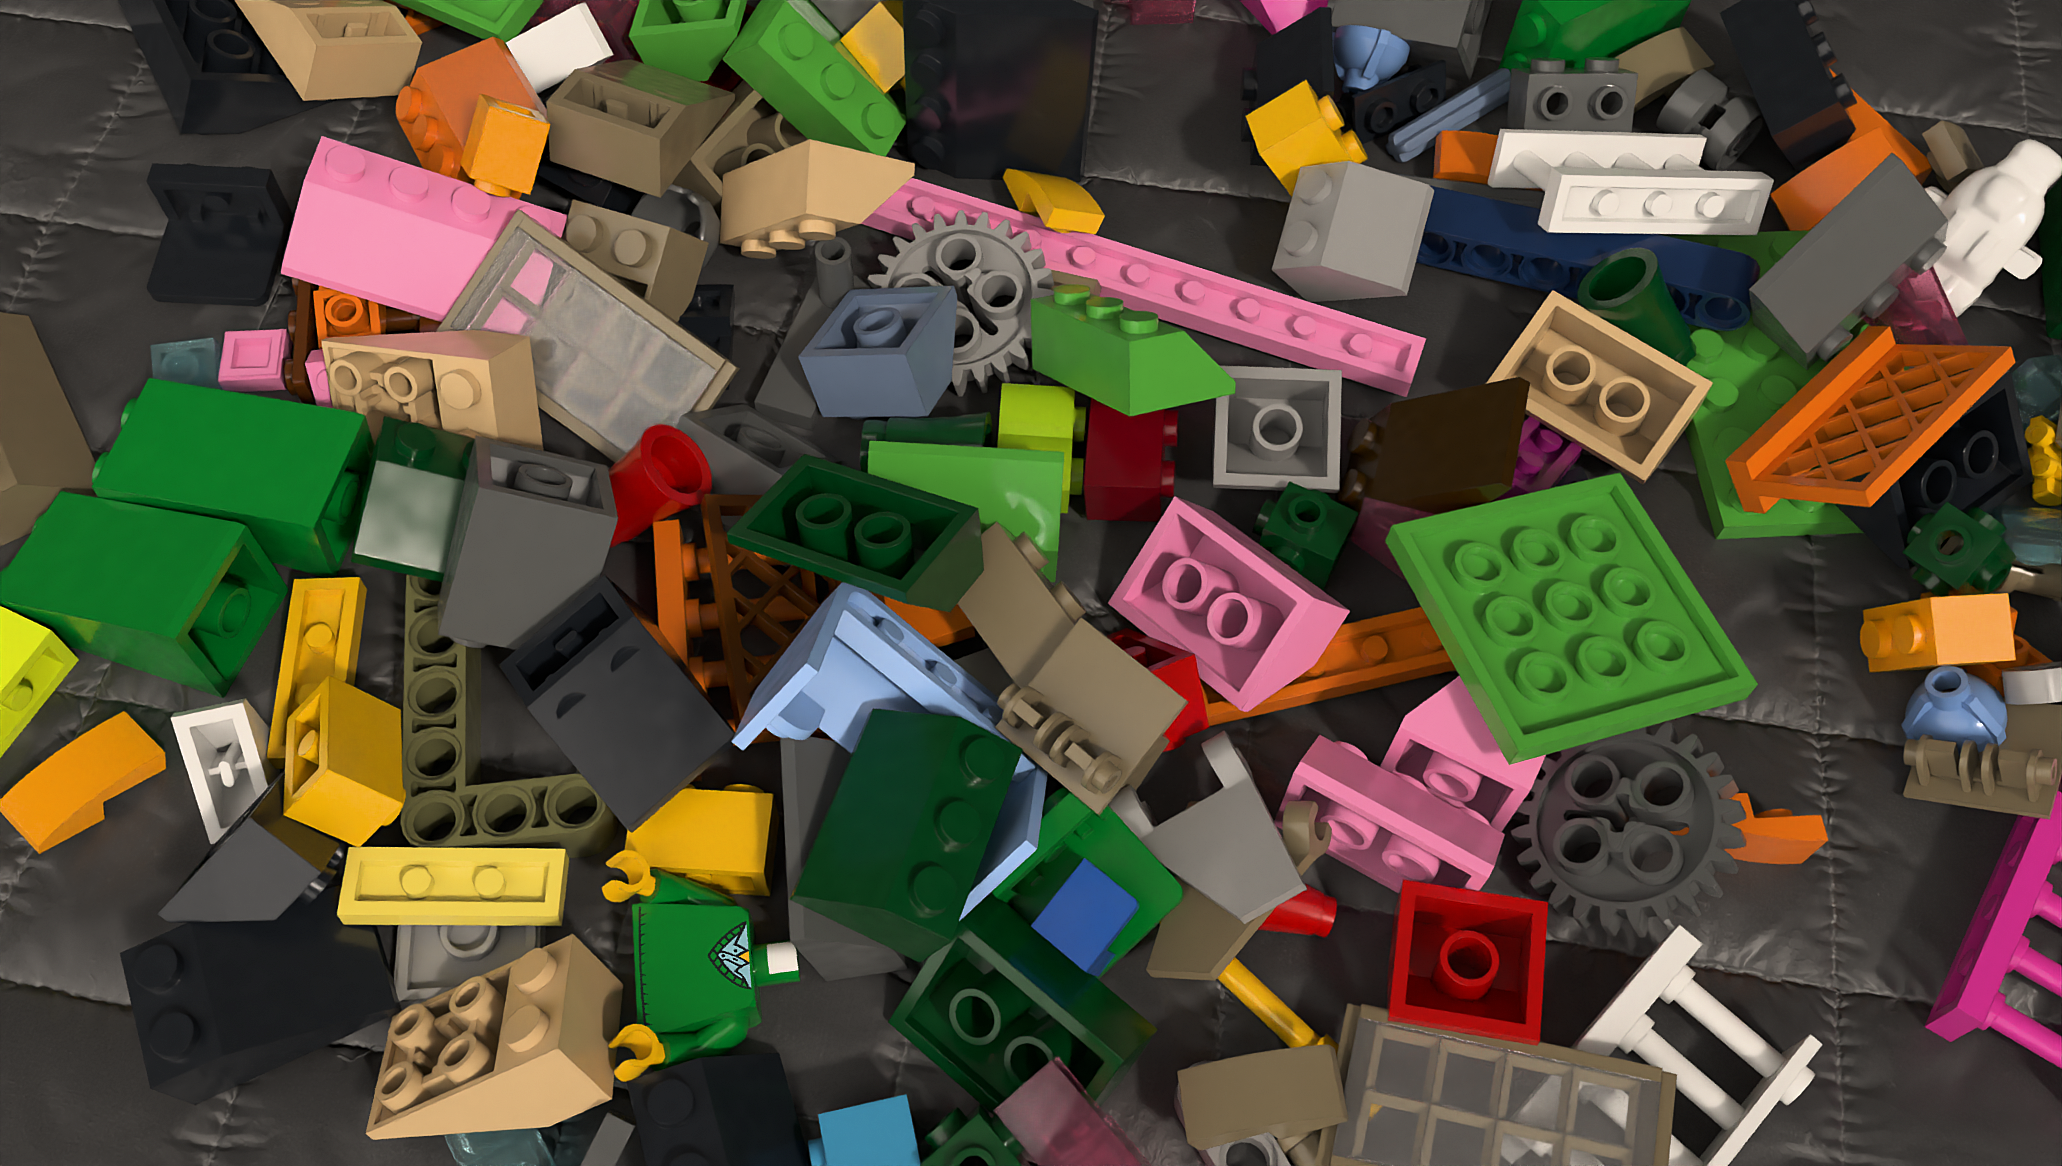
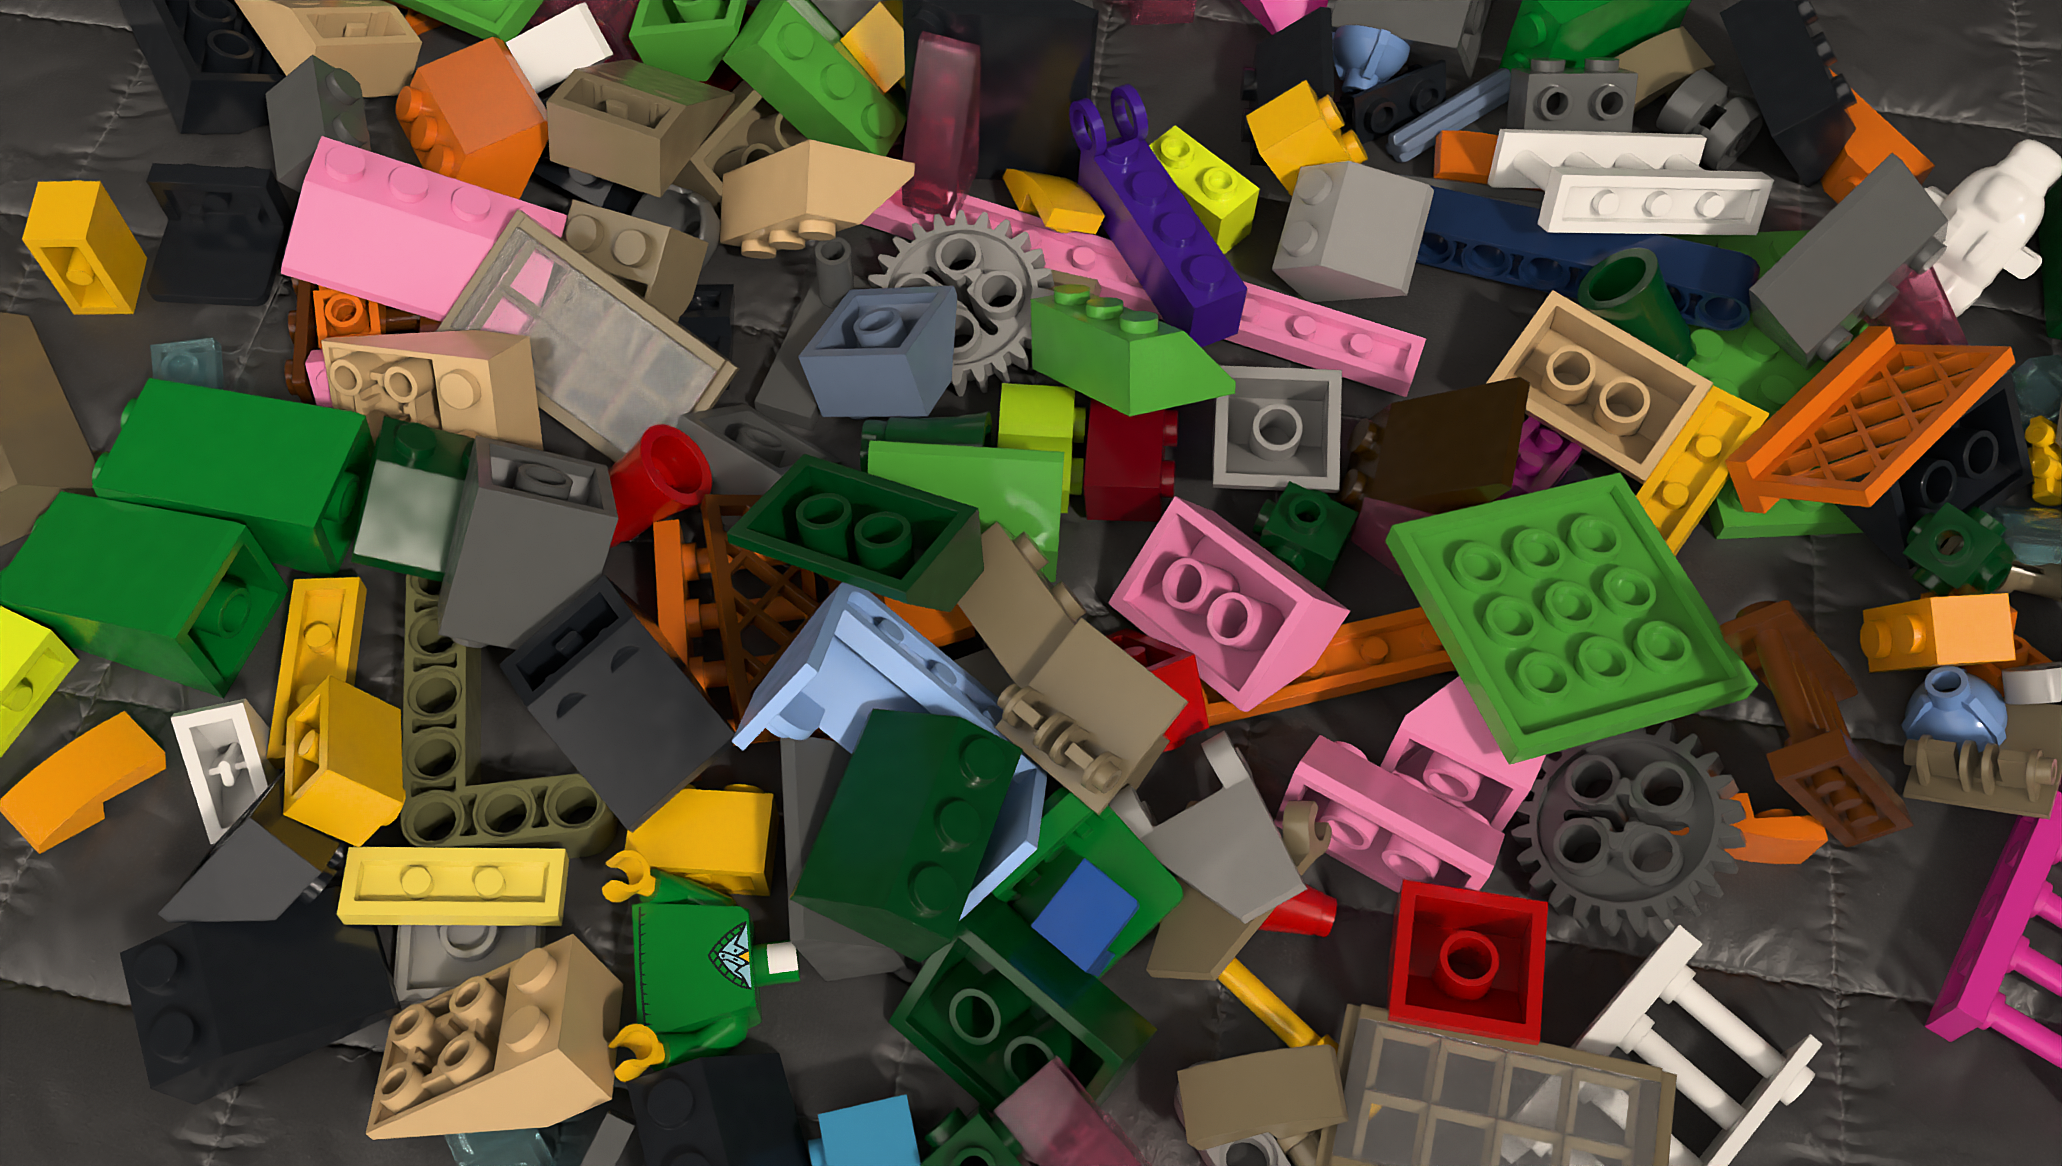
(85, 247): none -> yellow brick
(254, 360): bright pink tile -> none
(313, 104): none -> dark grey slope
(504, 146): light orange brick -> none
(942, 125): none -> clear pink slope
(1155, 223): none -> dark purple hinge
(1212, 188): none -> neon yellow brick
(1695, 464): none -> yellow plate
(1819, 757): none -> reddish brown fence
(1824, 184): orange slope -> none
(1950, 154): dark tan slope -> none

